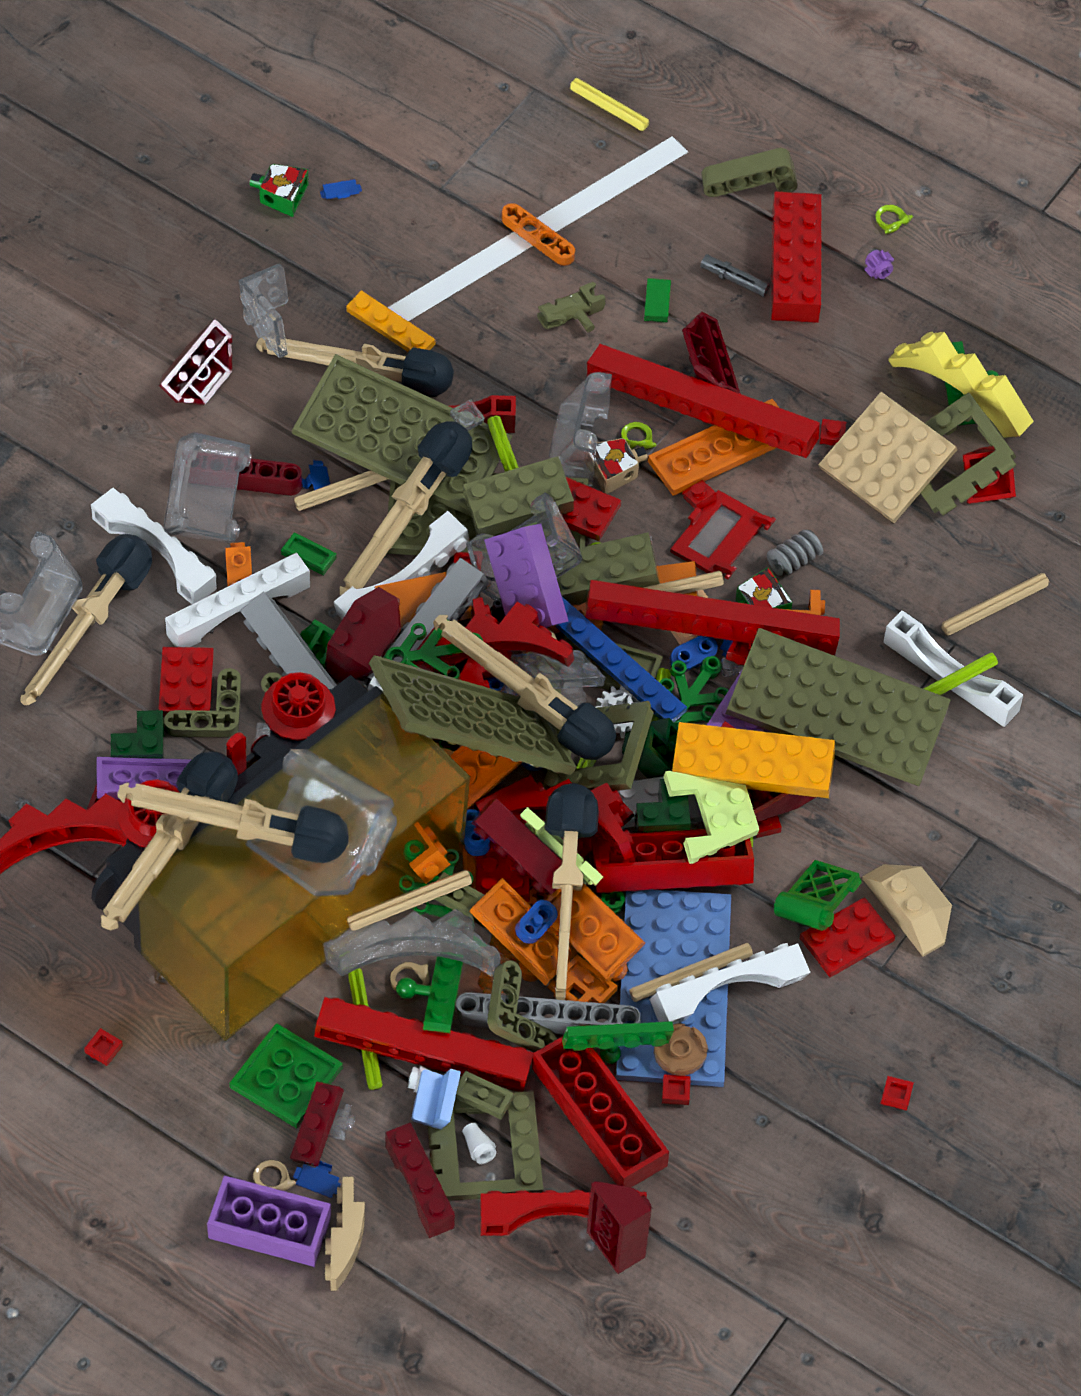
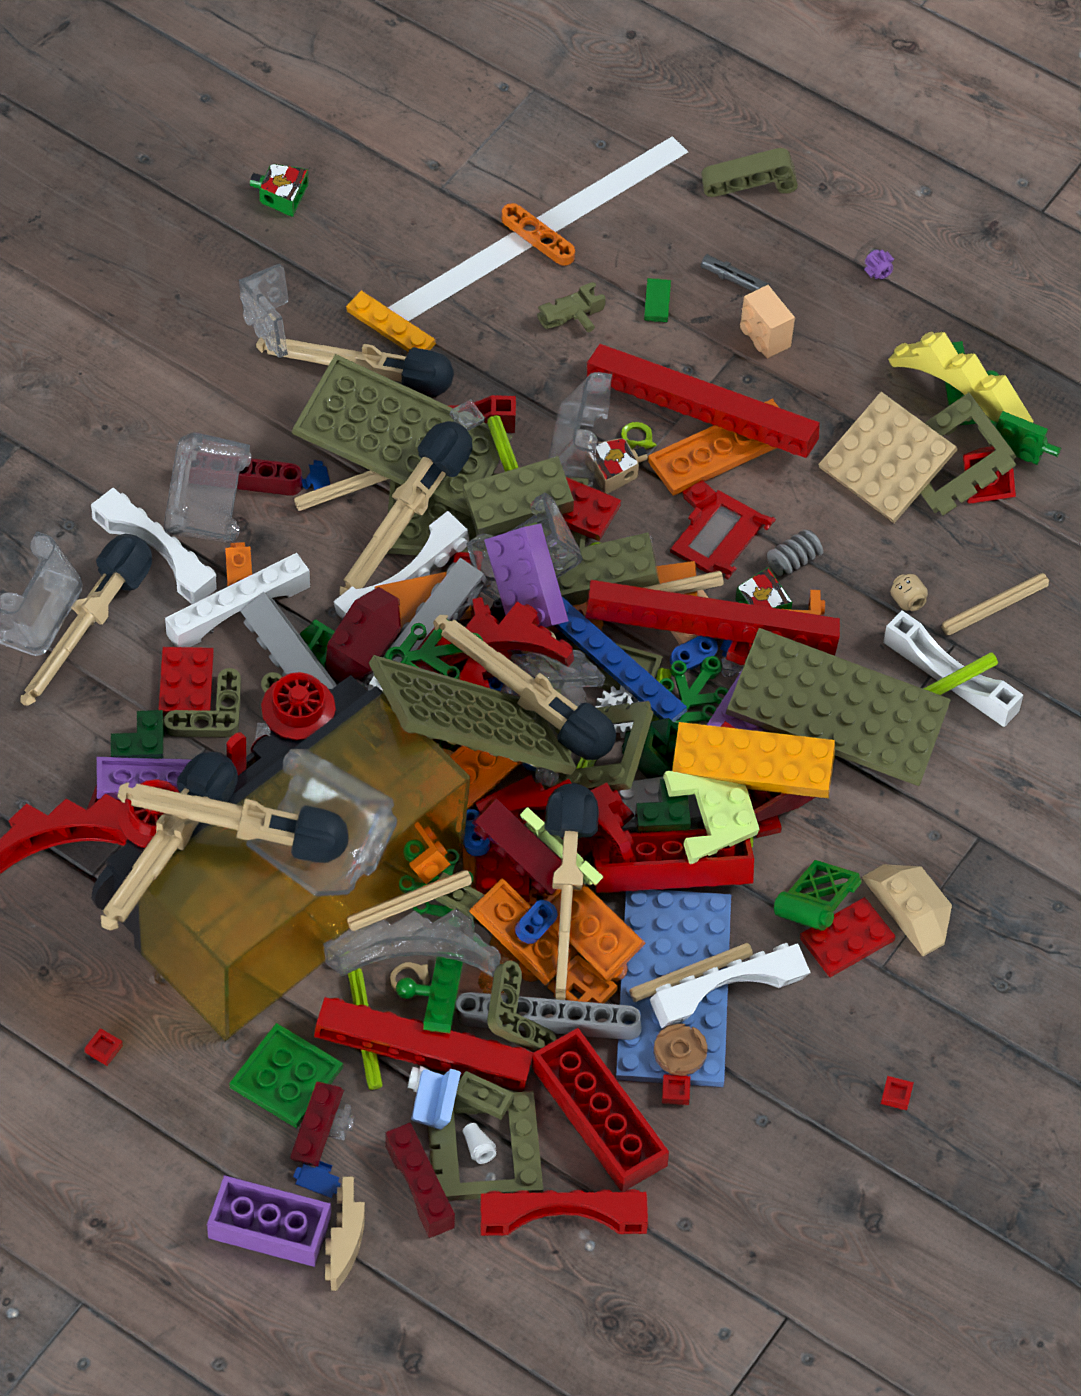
(200, 366): wedge -> none
(285, 1182): tan piece -> none
(312, 554): green tile -> none
(340, 189): blue piece -> none
(546, 776): none -> clear plate
(609, 104): light yellow axle -> none
(612, 1036): green plate -> none
(619, 904): green bush -> none
(619, 1223): dark red slope -> none
(709, 352): dark red wedge -> none
(767, 321): none -> light nougat brick
(796, 257): red brick -> none
(831, 431): red plate -> none
(890, 228): lime piece -> none
(909, 592): none -> tan head
(1025, 438): none -> green plate

